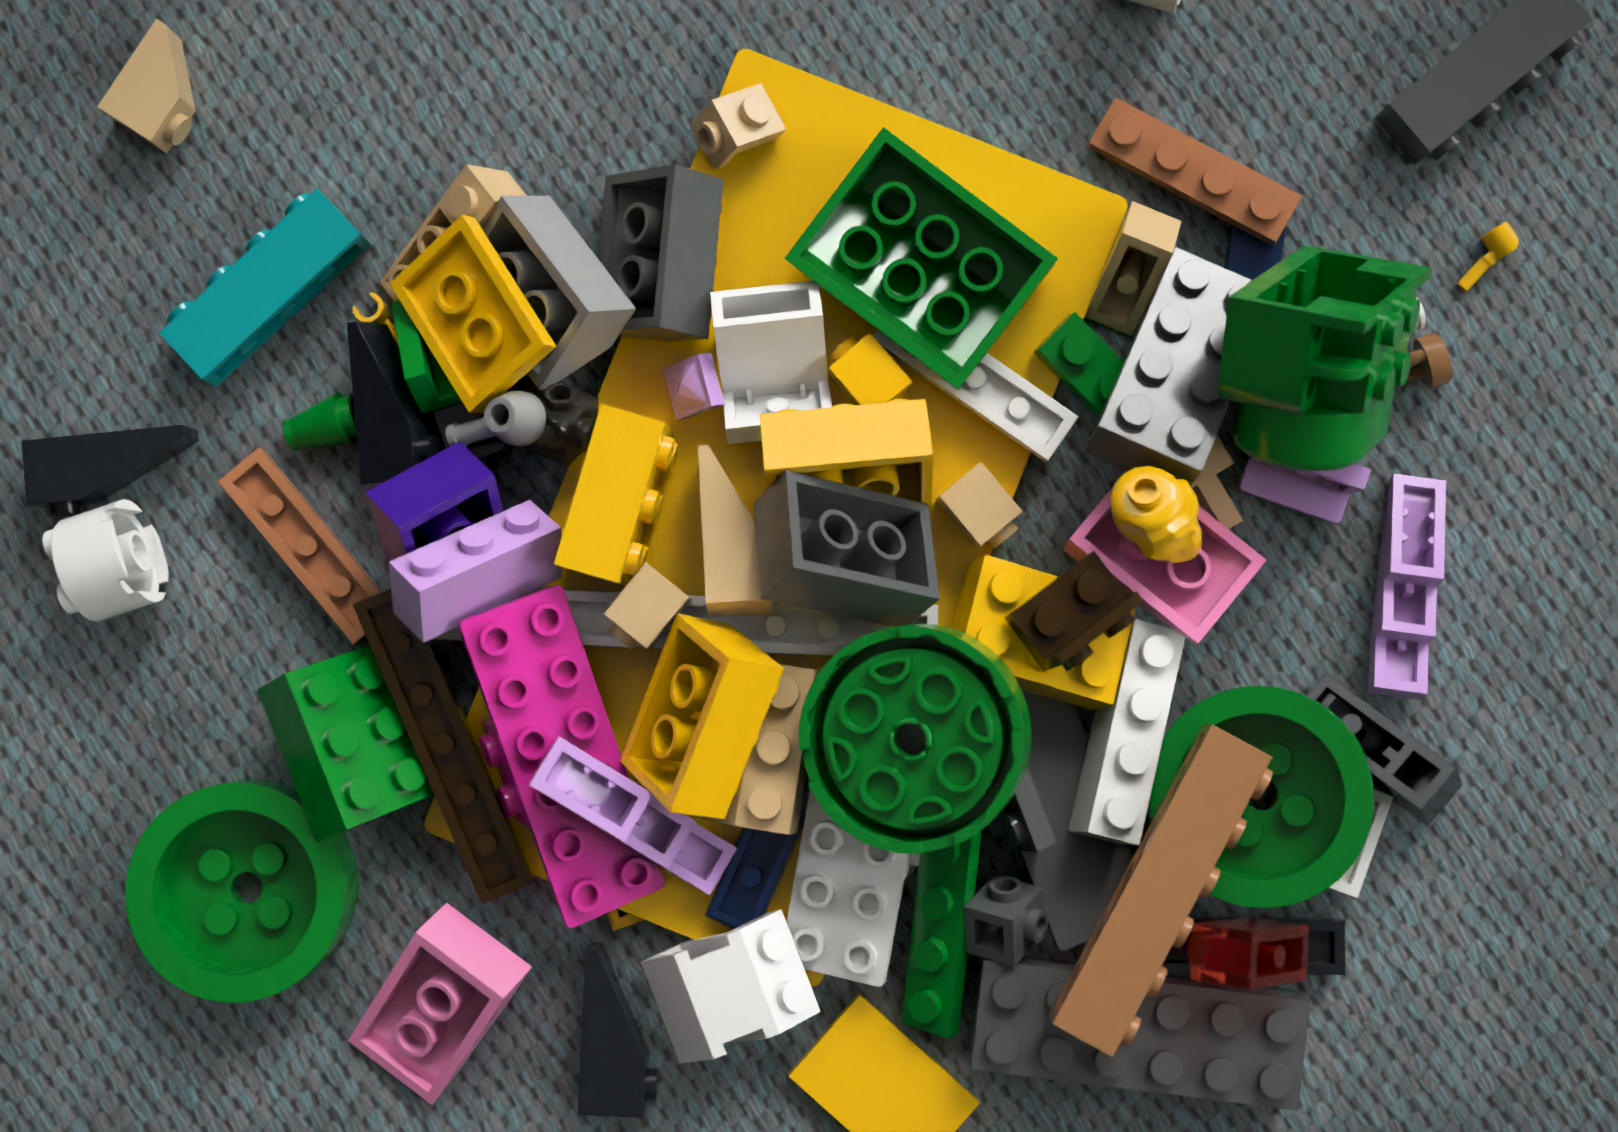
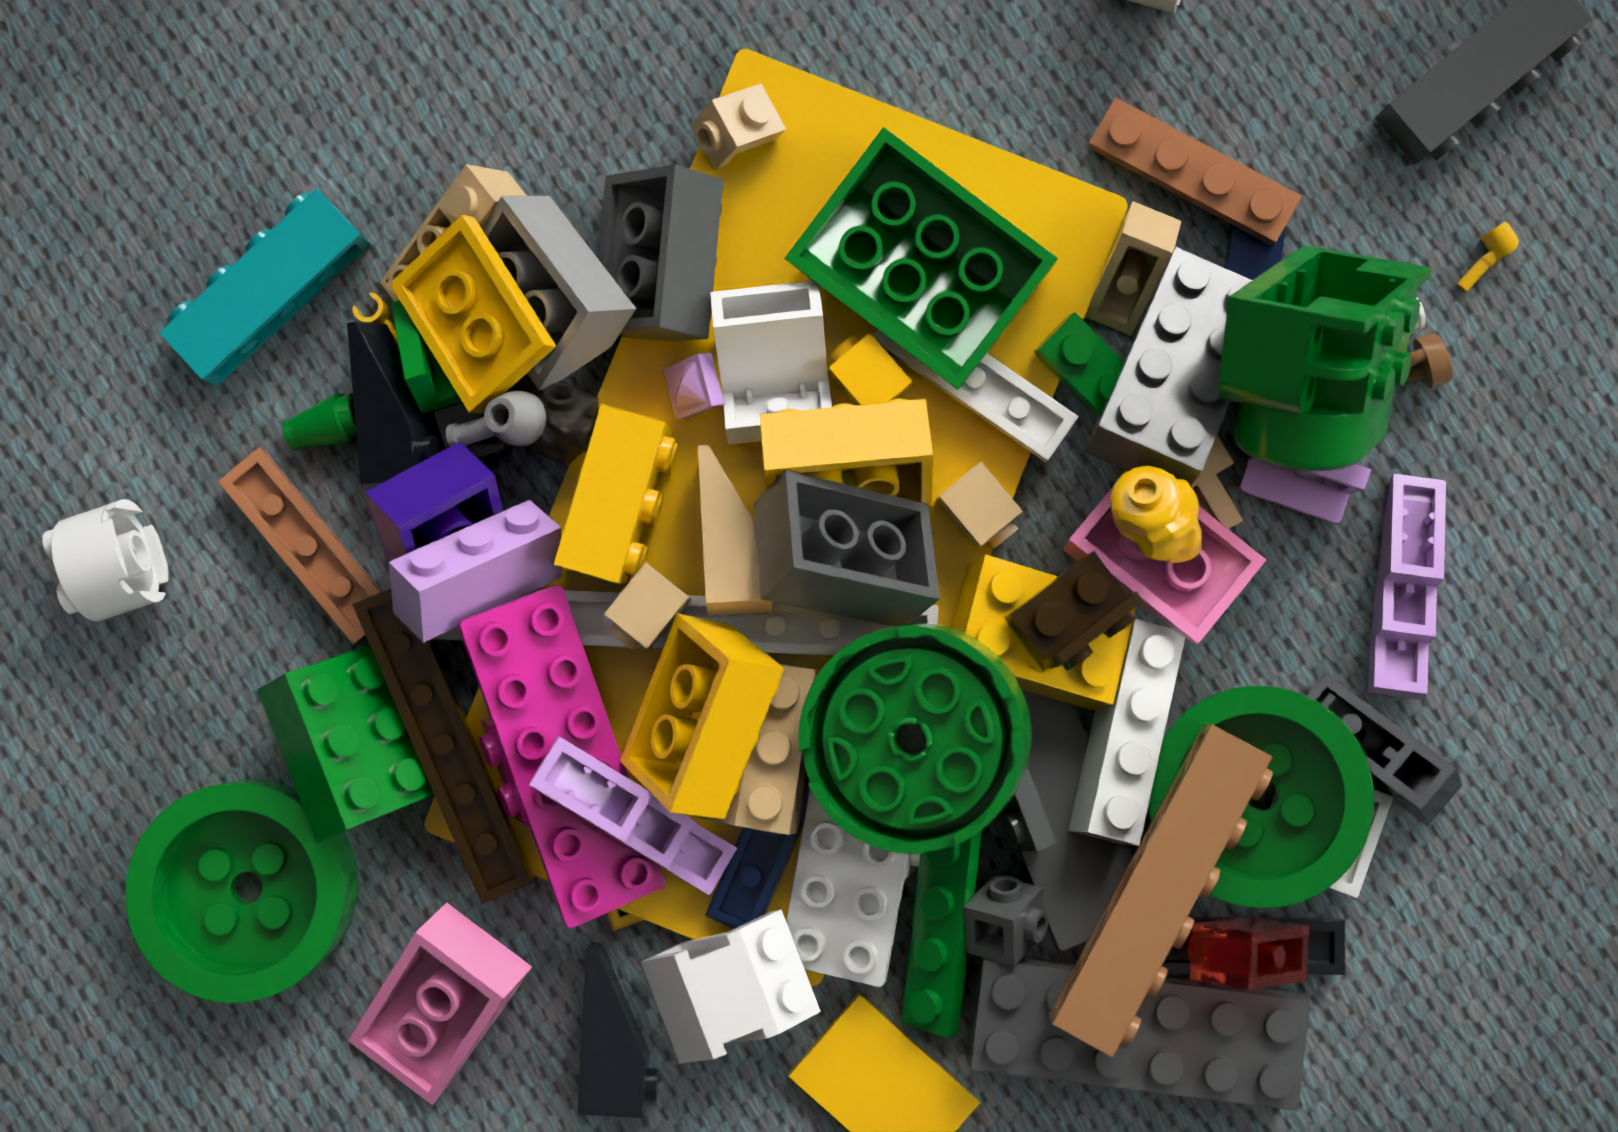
(94, 466): black slope -> none
(153, 90): tan slope -> none

